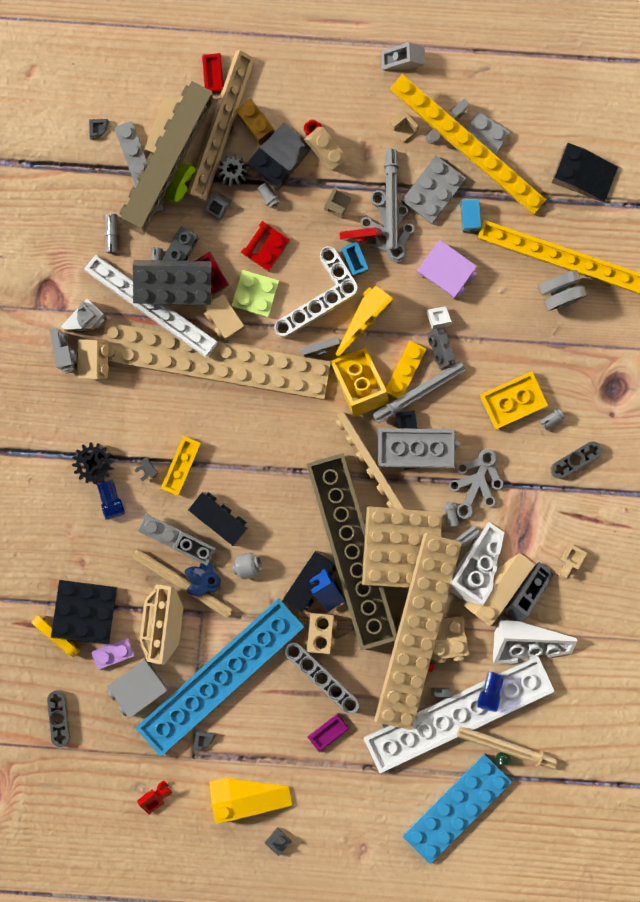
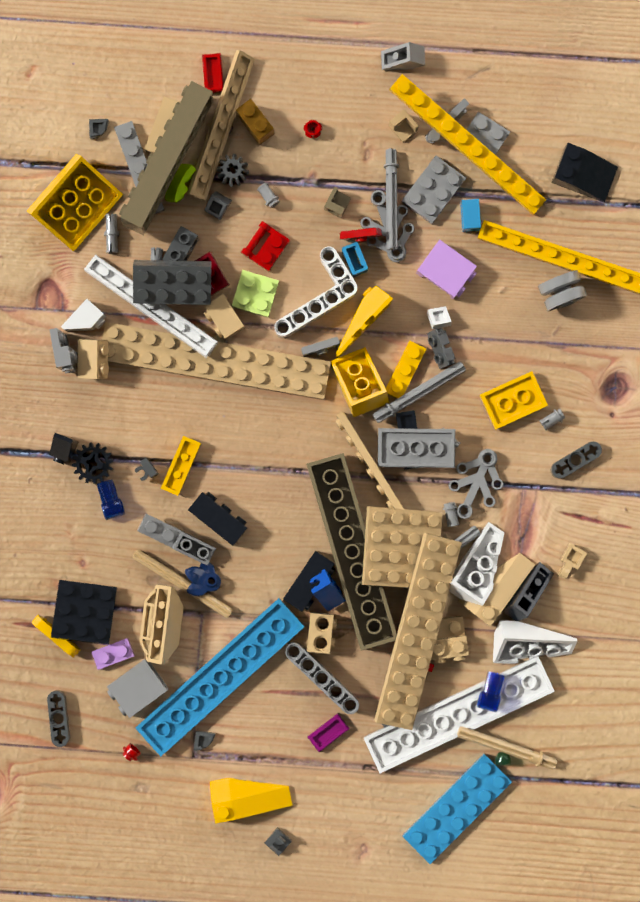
(62, 448): none -> black slope
(75, 202): none -> yellow slope
(84, 315): light grey tile -> none
(131, 752): none -> red plate
(154, 799): red plate -> none
(247, 565): light grey head -> none
(279, 156): black slope -> none
(325, 148): tan brick -> none
(441, 692): dark grey tile -> none

